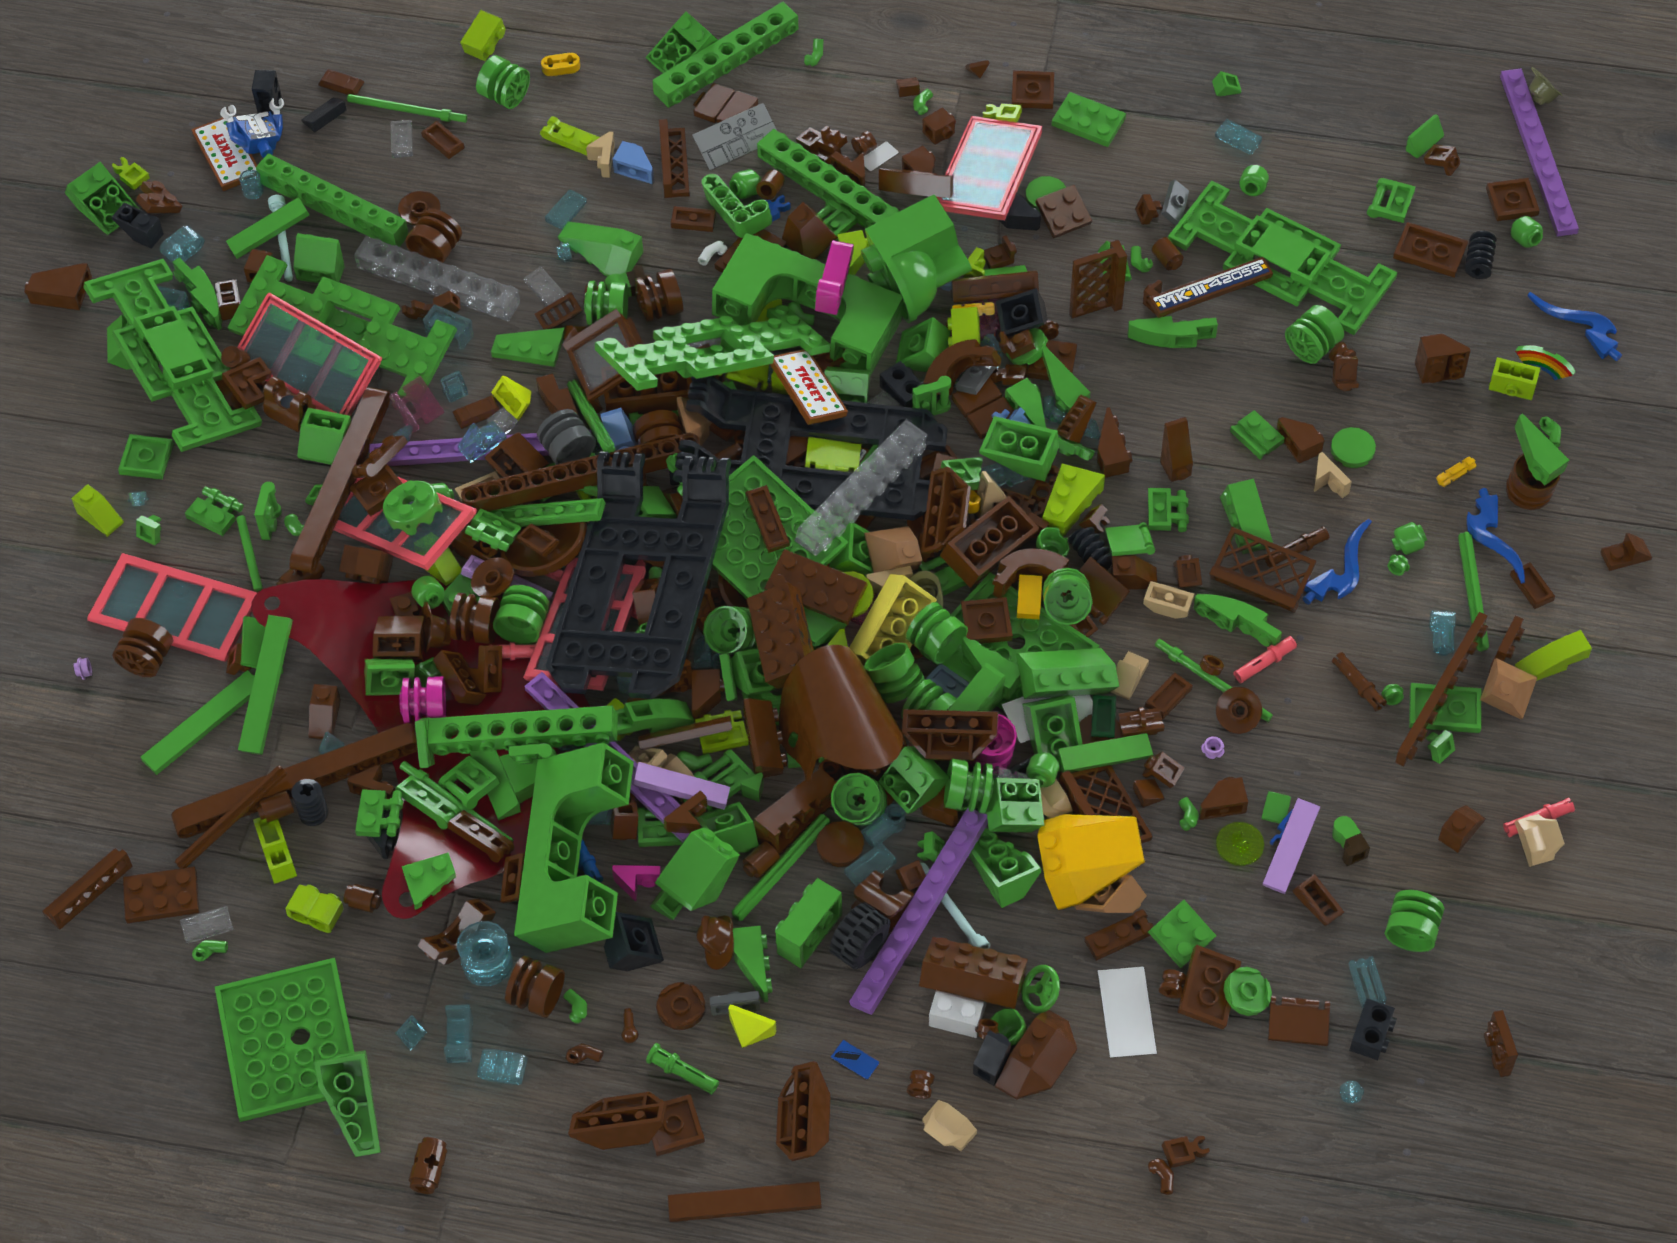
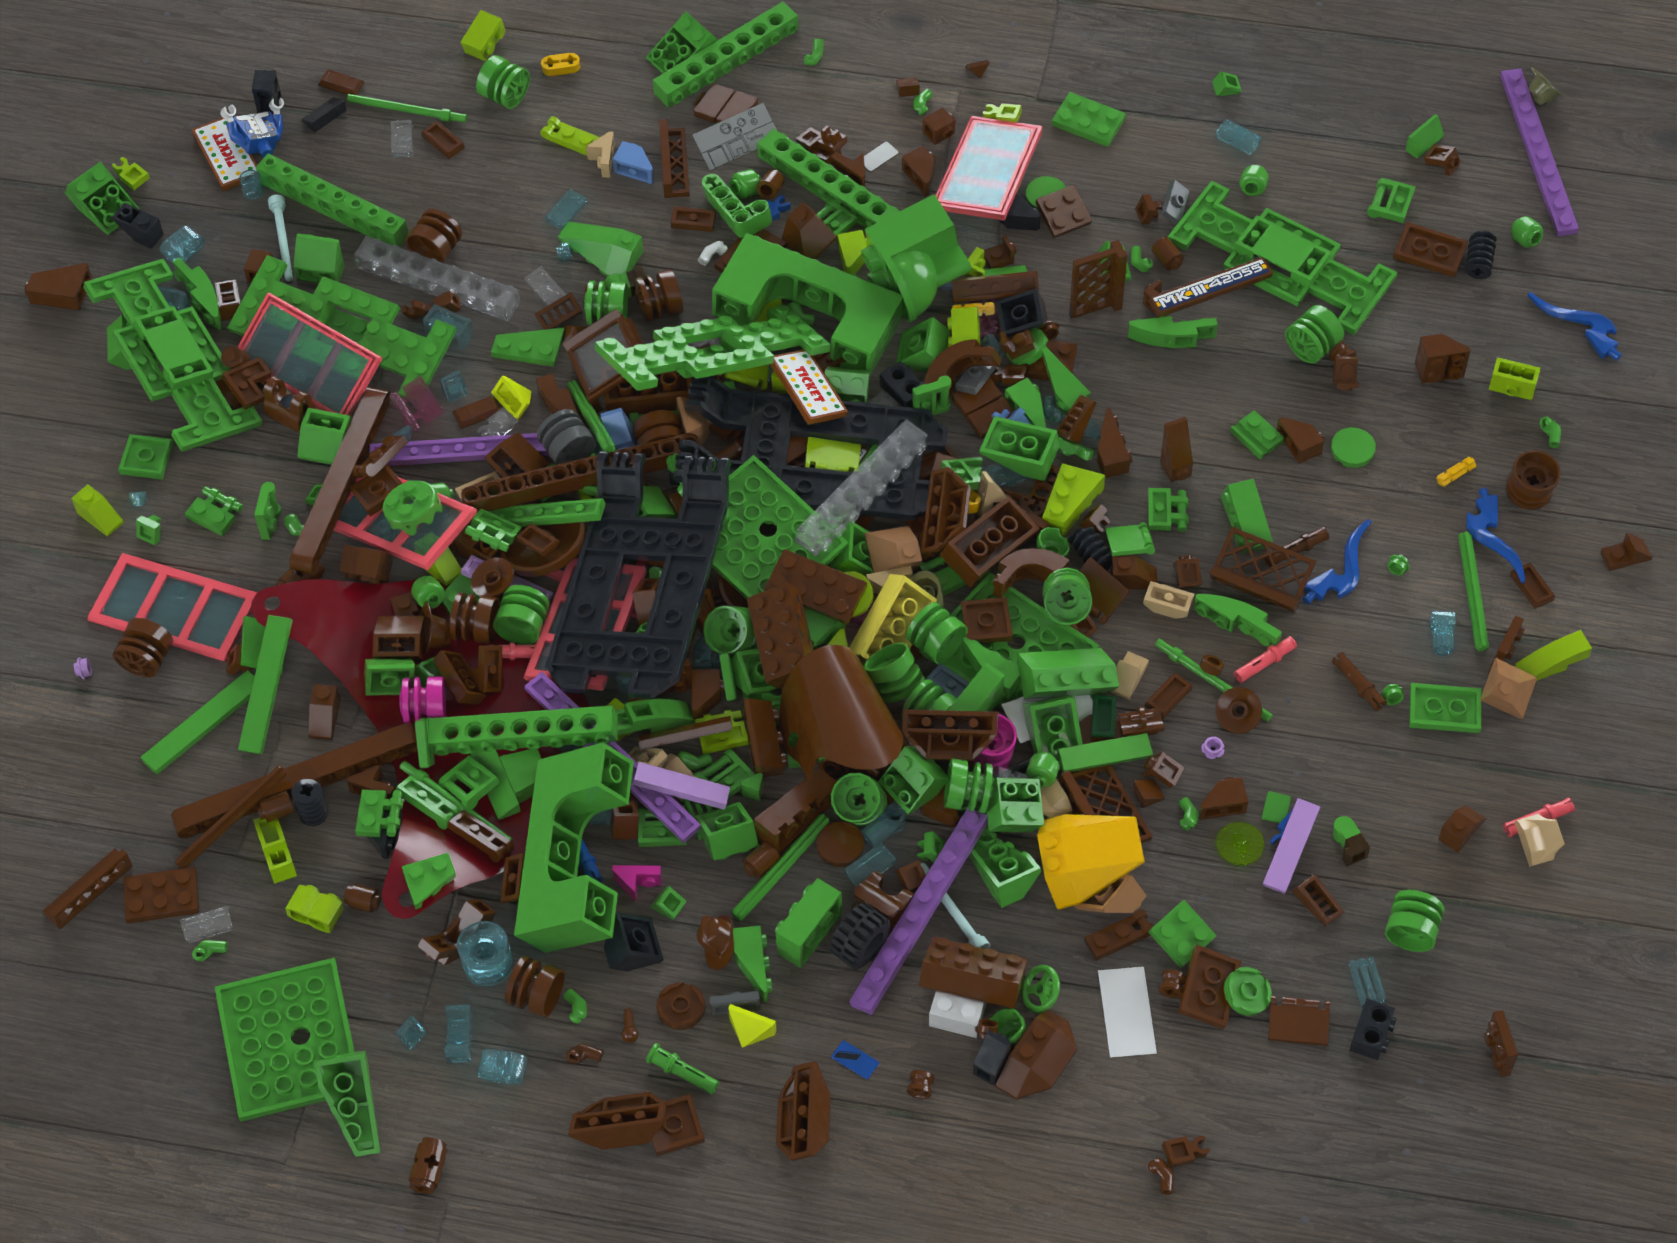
(157, 198): reddish brown plate -> none
(249, 553): bright green bar -> none
(267, 228): bright green tile -> none
(329, 743): clear light blue slope -> none
(415, 203): reddish brown dish -> none
(480, 441): clear light blue slope -> none
(526, 753): bright green plate -> none
(683, 819): reddish brown slope -> none
(698, 869): bright green slope -> none
(744, 1201): reddish brown tile -> none
(767, 519): reddish brown tile -> none
(832, 284): dark pink beam -> none
(864, 143): reddish brown wheel -> none
(915, 183): slope -> none
(948, 1126): tan slope -> none
(1029, 597): yellow tile -> none
(1033, 89): reddish brown plate -> none
(1330, 474): tan slope -> none
(1351, 1092): clear light blue plate -> none
(1409, 538): bright green head -> none
(1439, 697): reddish brown plate -> none
(1441, 745): bright green tile -> none
(1512, 199): reddish brown plate -> none
(1541, 454): bright green slope -> none
(1552, 364): tile -> none

